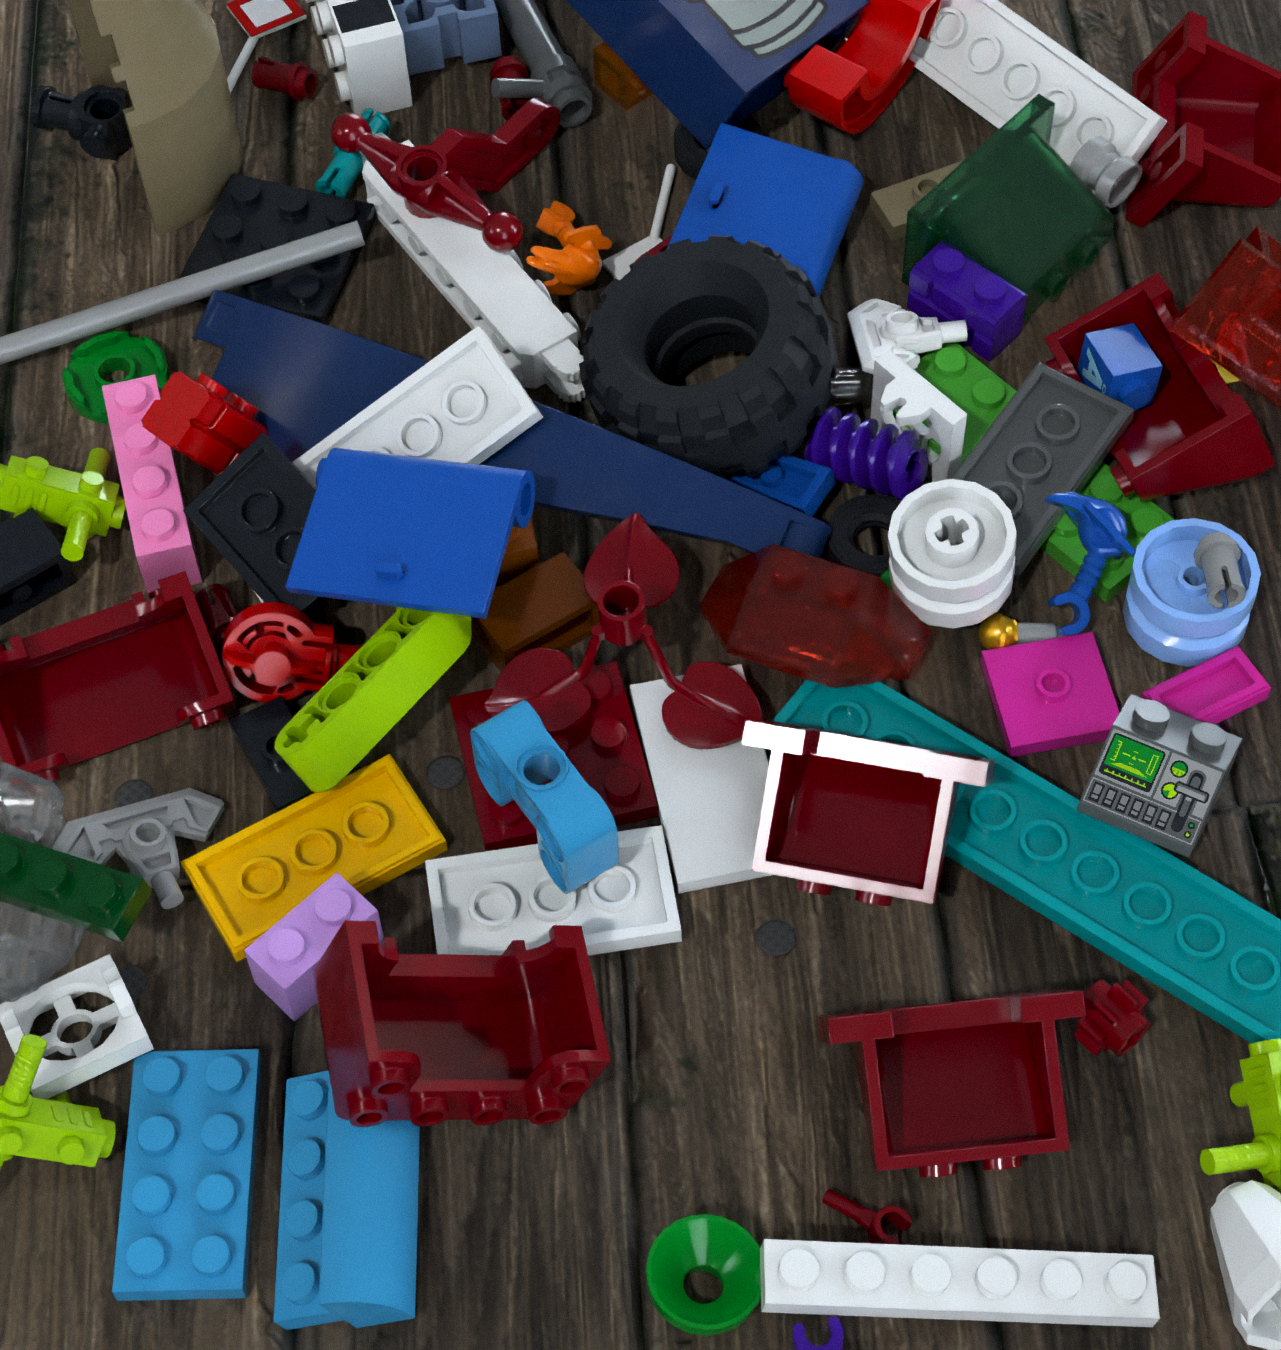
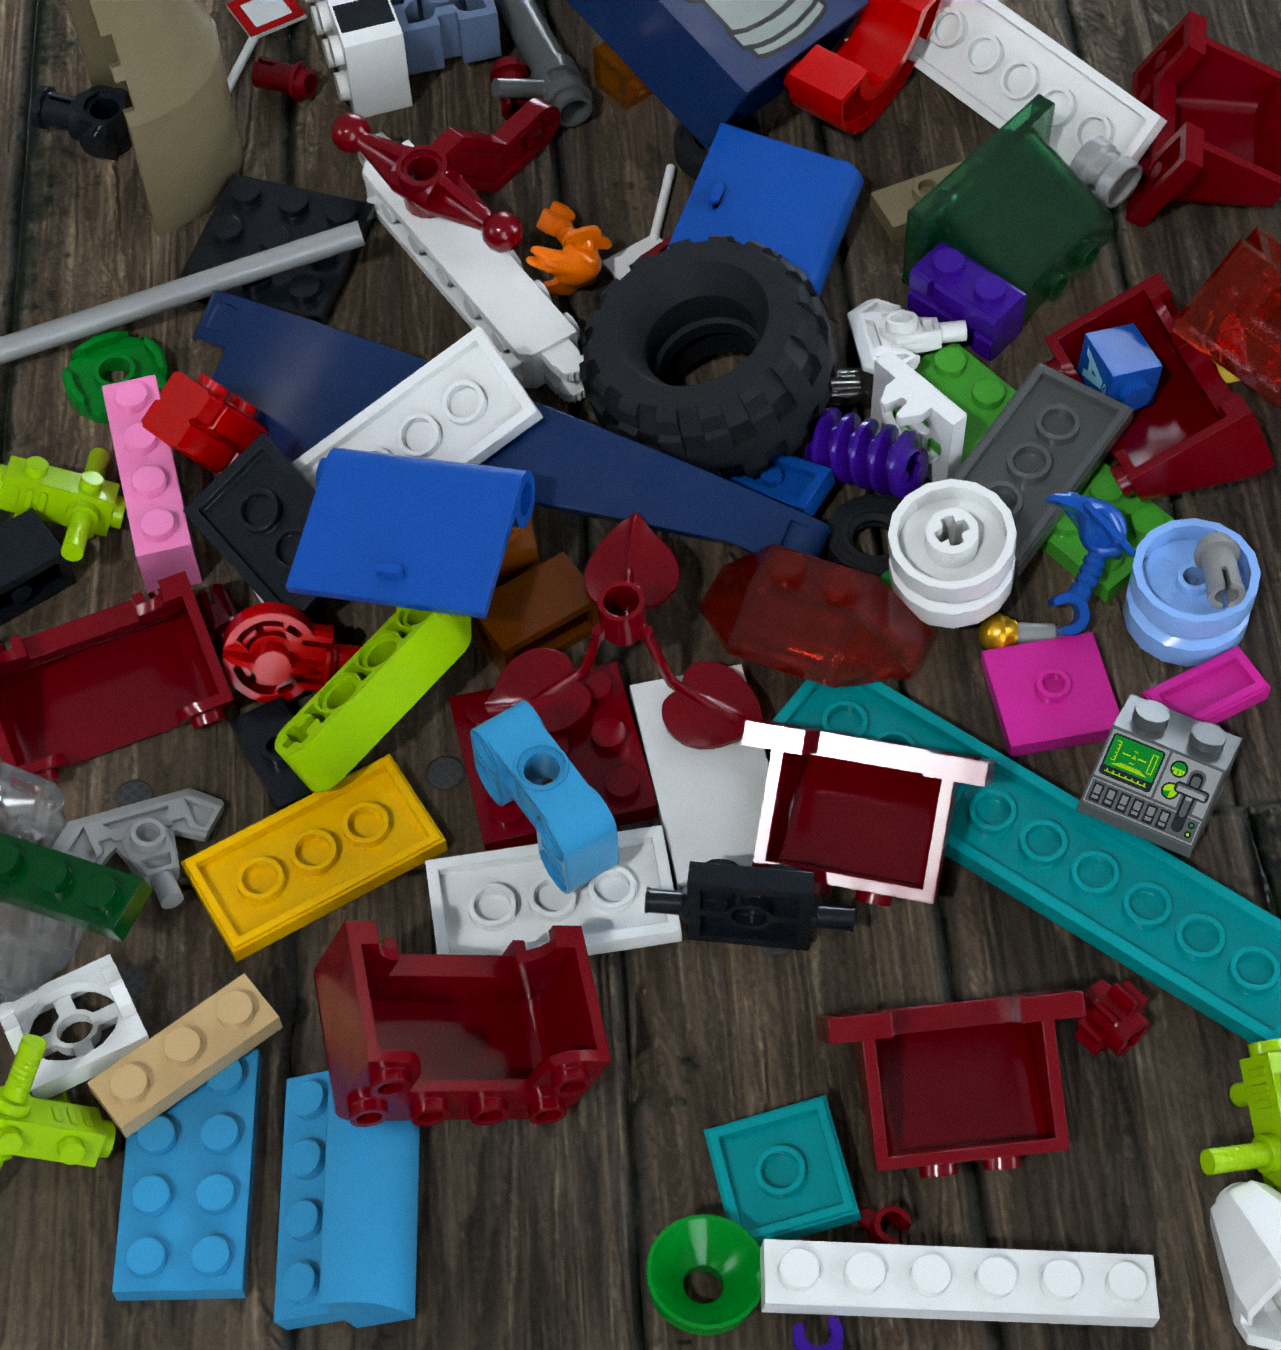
(185, 1055): none -> tan plate
(289, 951): lavender brick -> none
(347, 166): teal pin -> none
(750, 905): none -> black plate
(783, 1172): none -> teal tile

